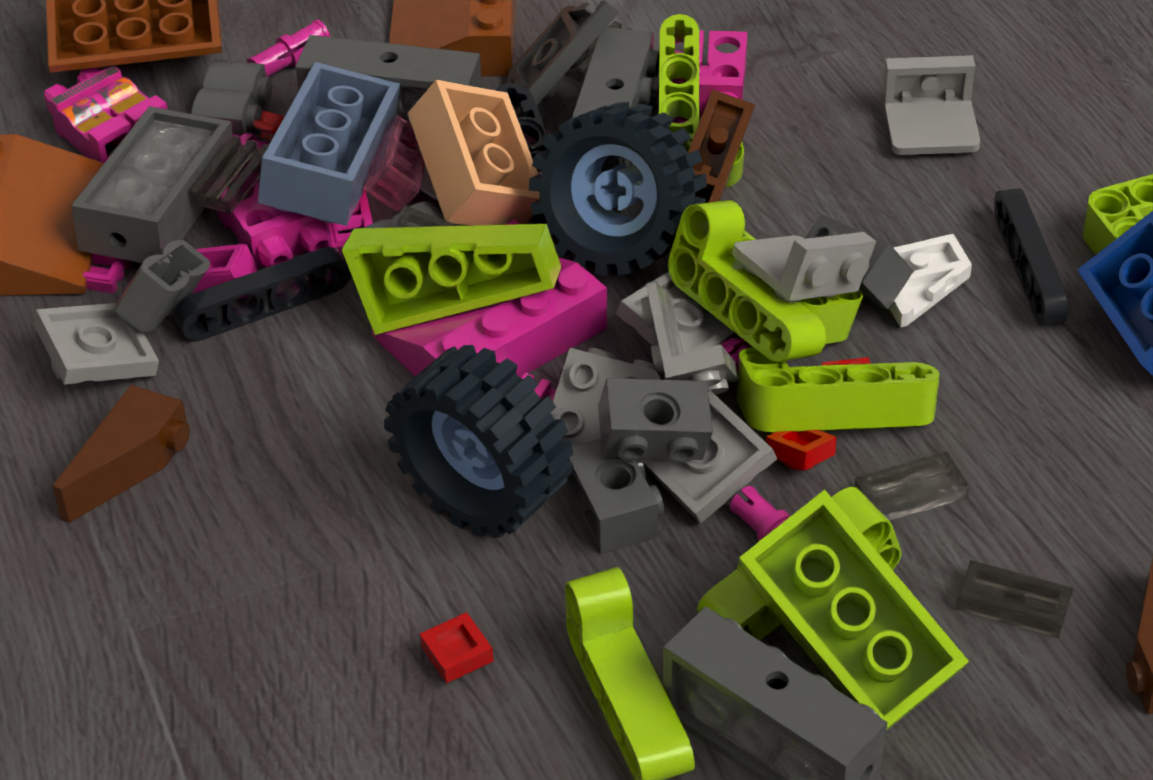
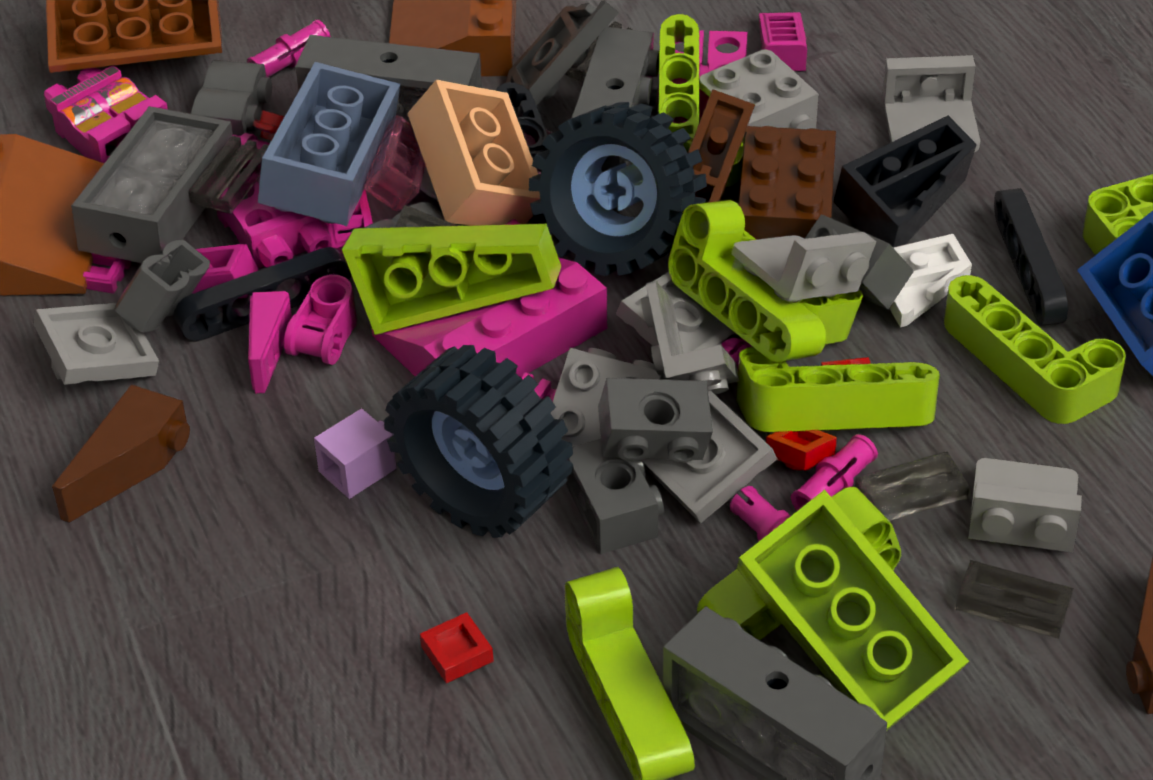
(267, 327): none -> dark pink slope
(323, 320): none -> dark pink piece
(354, 453): none -> lavender brick
(776, 90): none -> light grey bracket
(784, 37): none -> dark pink slope
(786, 180): none -> reddish brown brick
(844, 465): none -> dark pink pin
(905, 181): none -> black wedge
(1025, 504): none -> light grey bracket
(1044, 374): none -> lime beam

